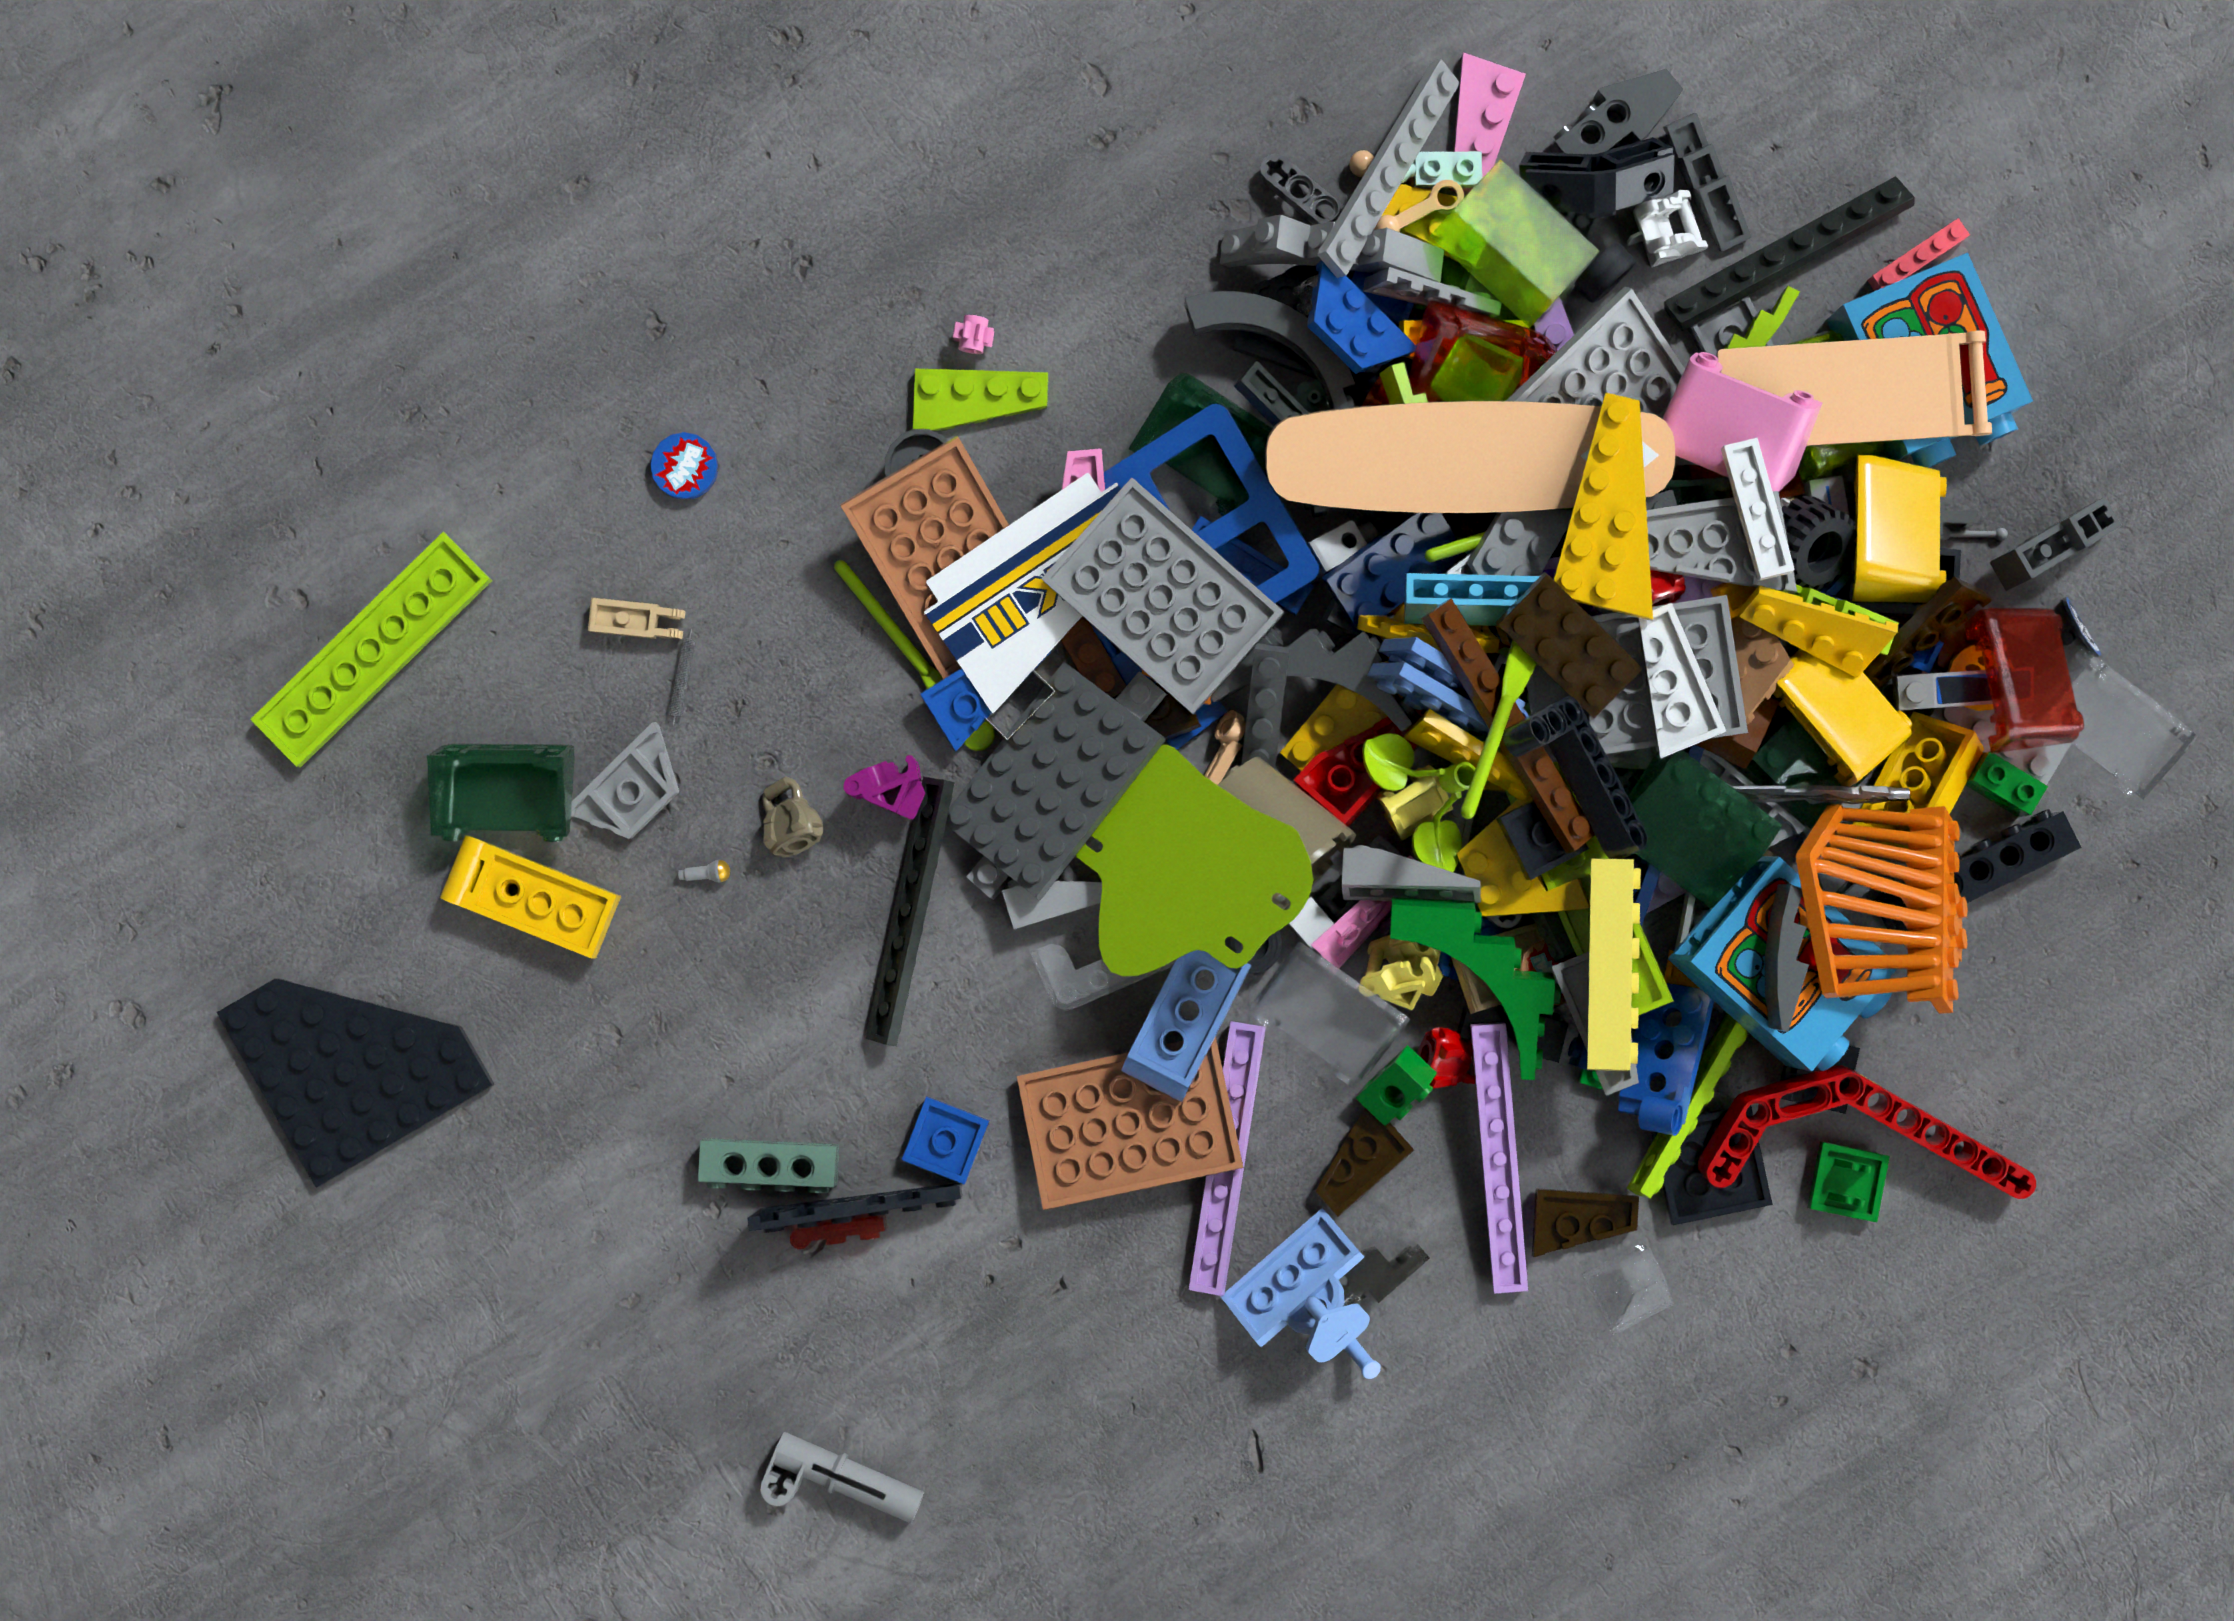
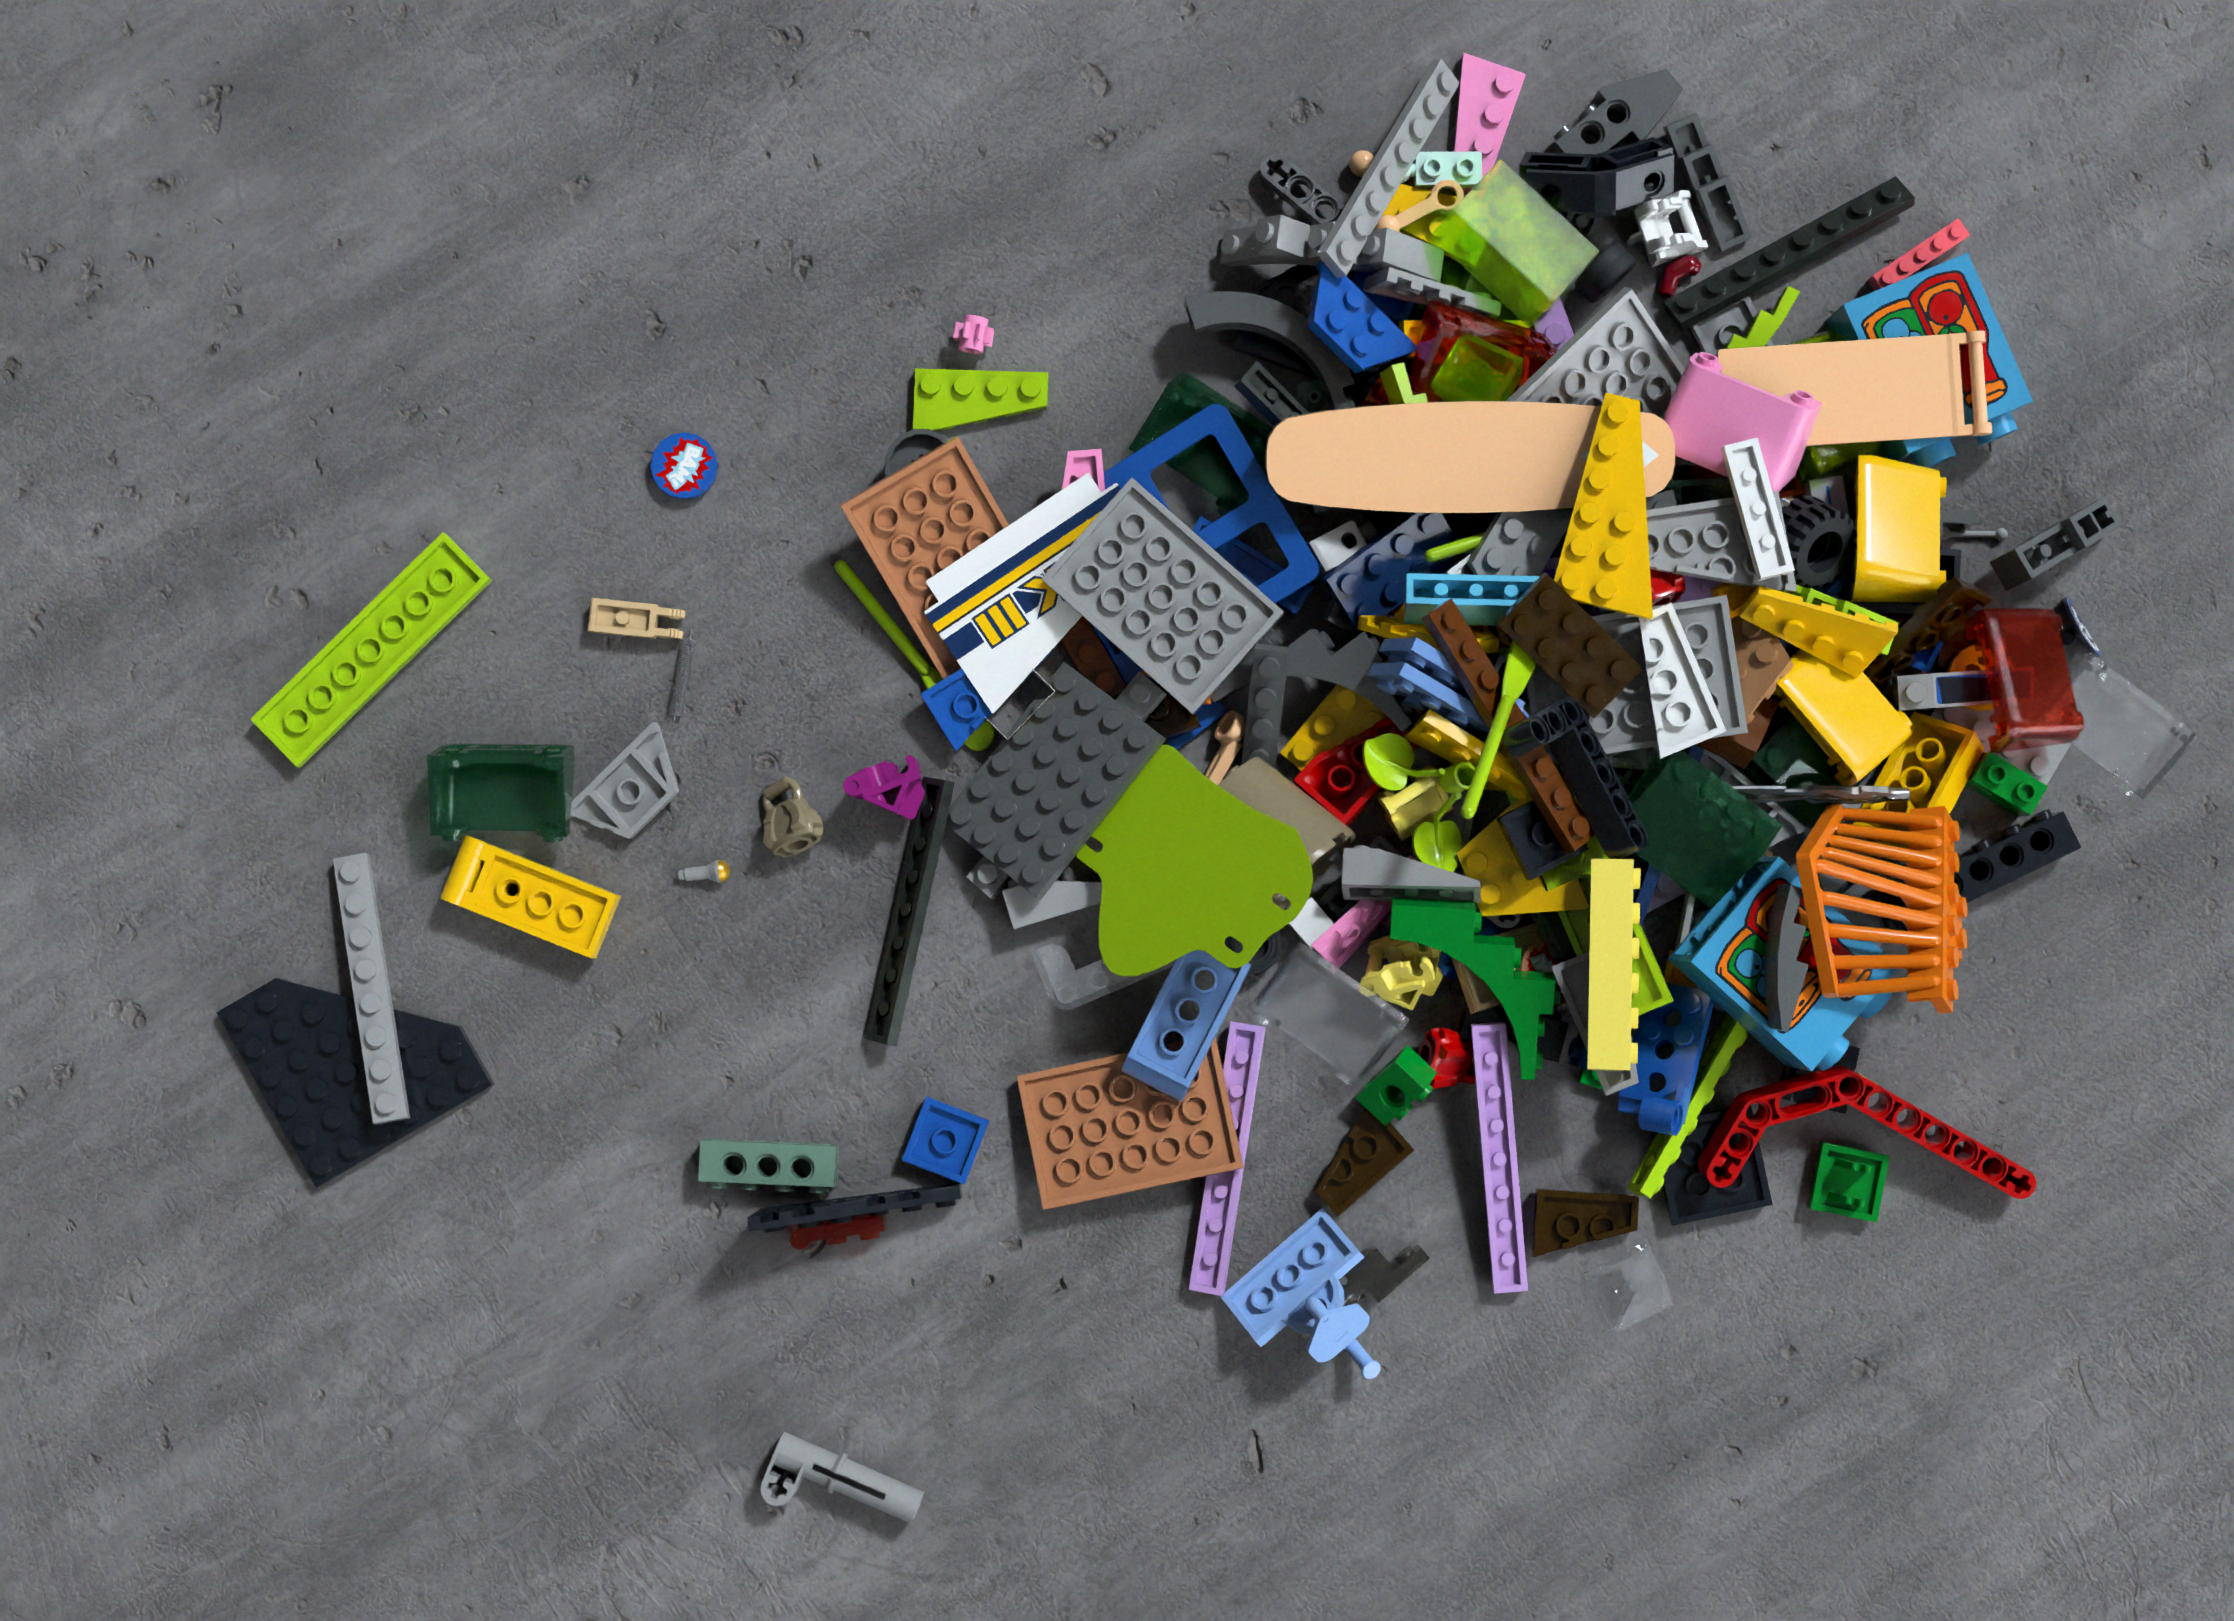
(371, 988): none -> light grey plate
(1676, 270): none -> dark red arm

